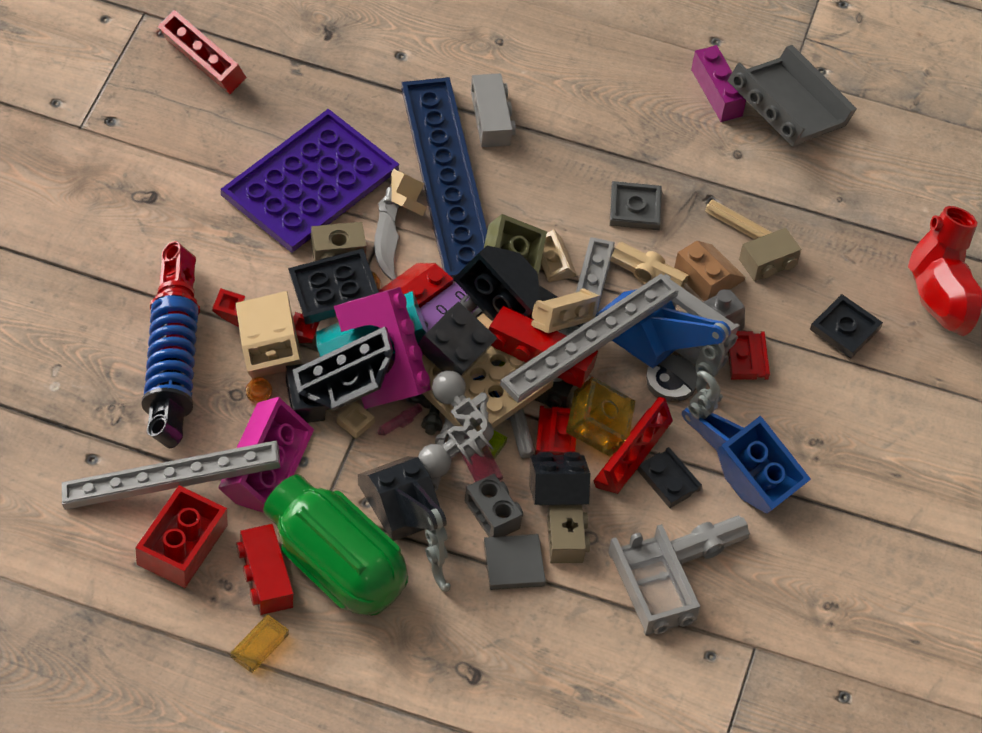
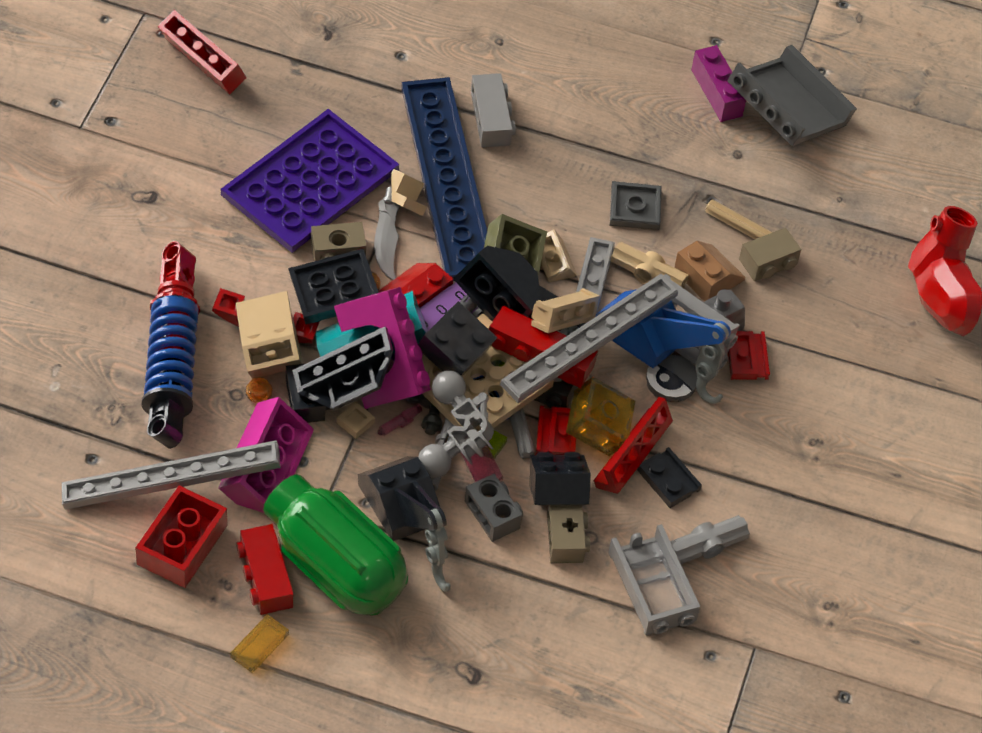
(514, 562): dark grey tile -> none
(750, 456): blue slope -> none
(846, 326): black plate -> none

